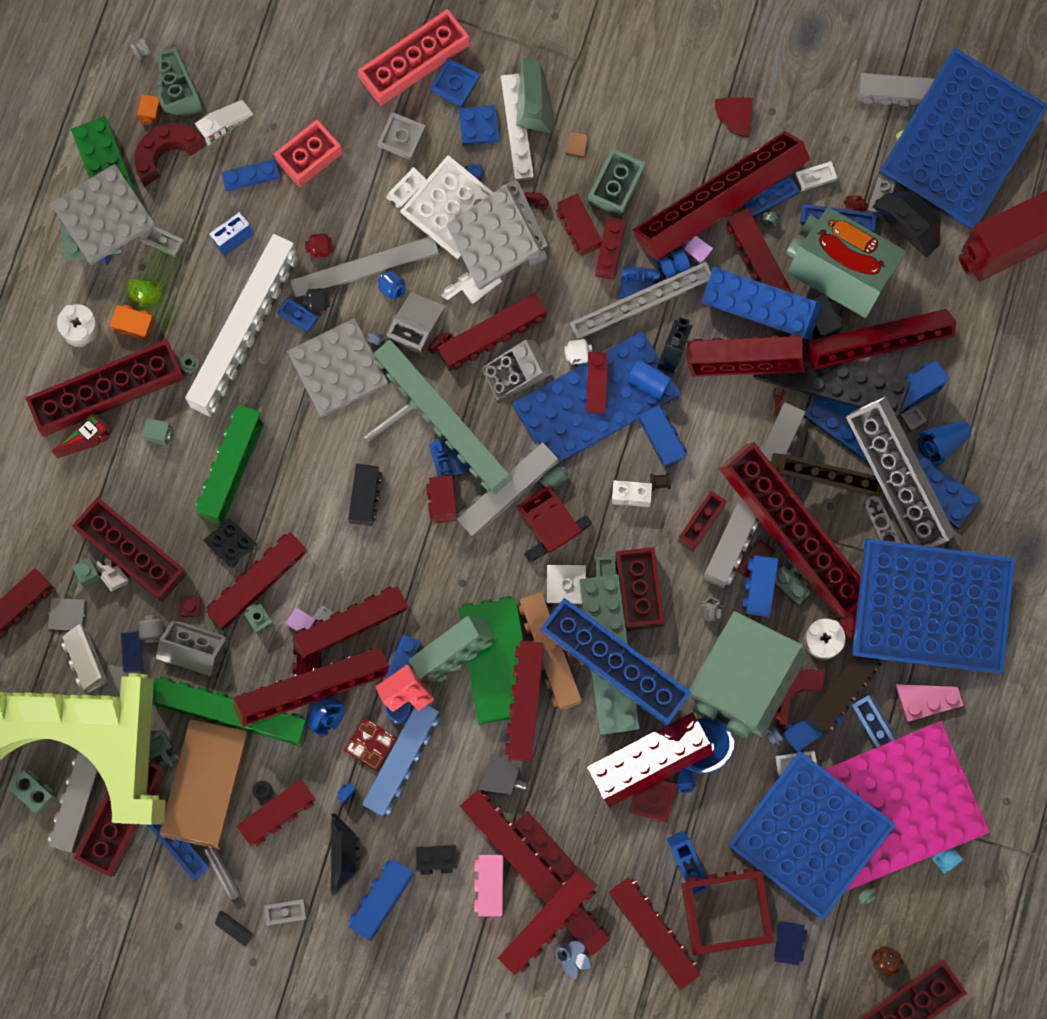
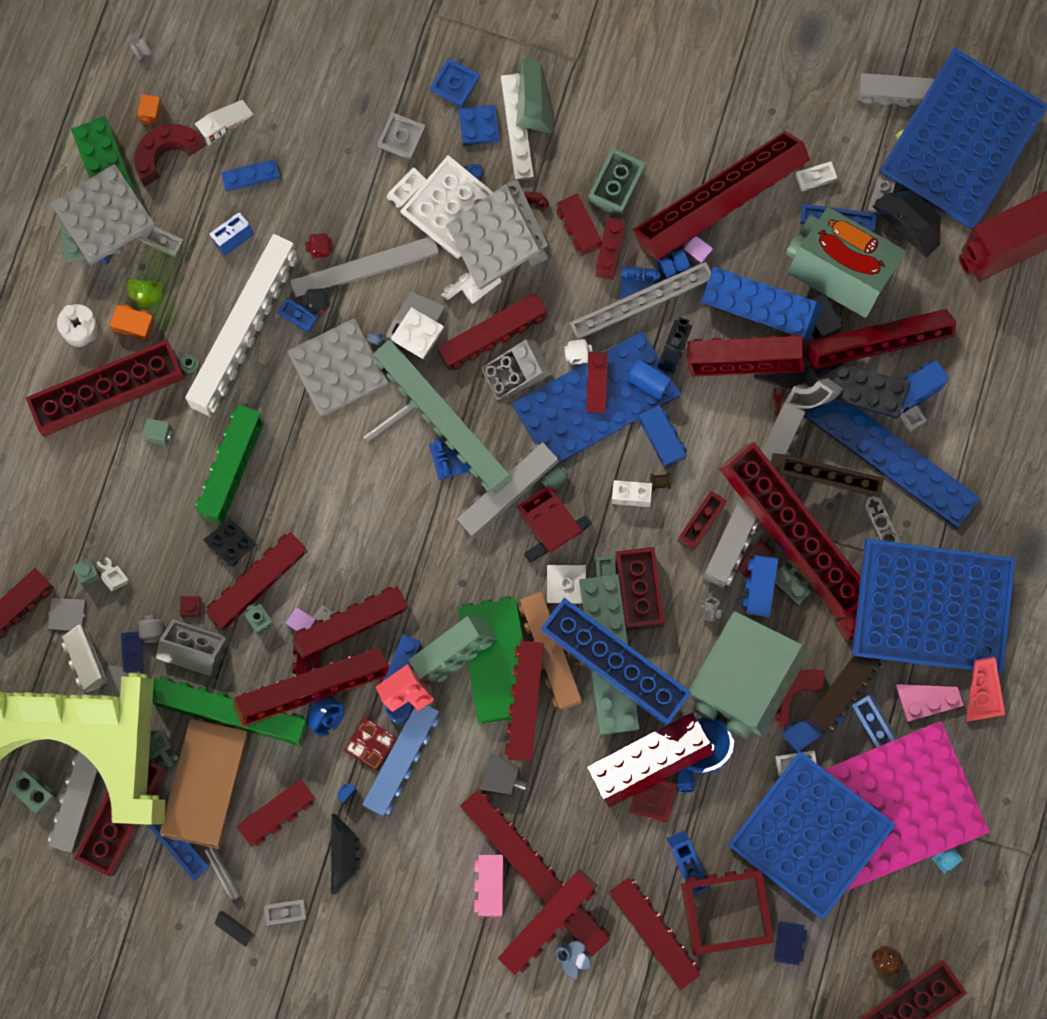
(86, 435): dark red slope -> none
(129, 549): dark red brick -> none
(175, 87): sand green wedge -> none
(256, 788): black plate -> none
(308, 153): coral brick -> none
(365, 495): black brick -> none
(381, 900): blue brick -> none
(391, 285): blue head -> none
(414, 57): coral brick -> none
(417, 333): none -> white plate
(436, 858): black bracket -> none
(439, 340): dark red arm -> none
(442, 496): dark red brick -> none
(546, 846): dark red plate -> none
(576, 144): medium nougat slope -> none
(736, 114): dark red brick -> none
(757, 253): dark red brick -> none
(770, 219): sand green plate -> none
(772, 197): blue plate -> none
(775, 736): sand blue plate -> none
(811, 396): none -> light grey brick
(817, 648): white brick -> none
(856, 203): clear red tile -> none
(868, 896): sand green plate -> none
(900, 474): light grey brick -> none
(943, 441): blue cone -> none
(985, 691): none -> coral wing

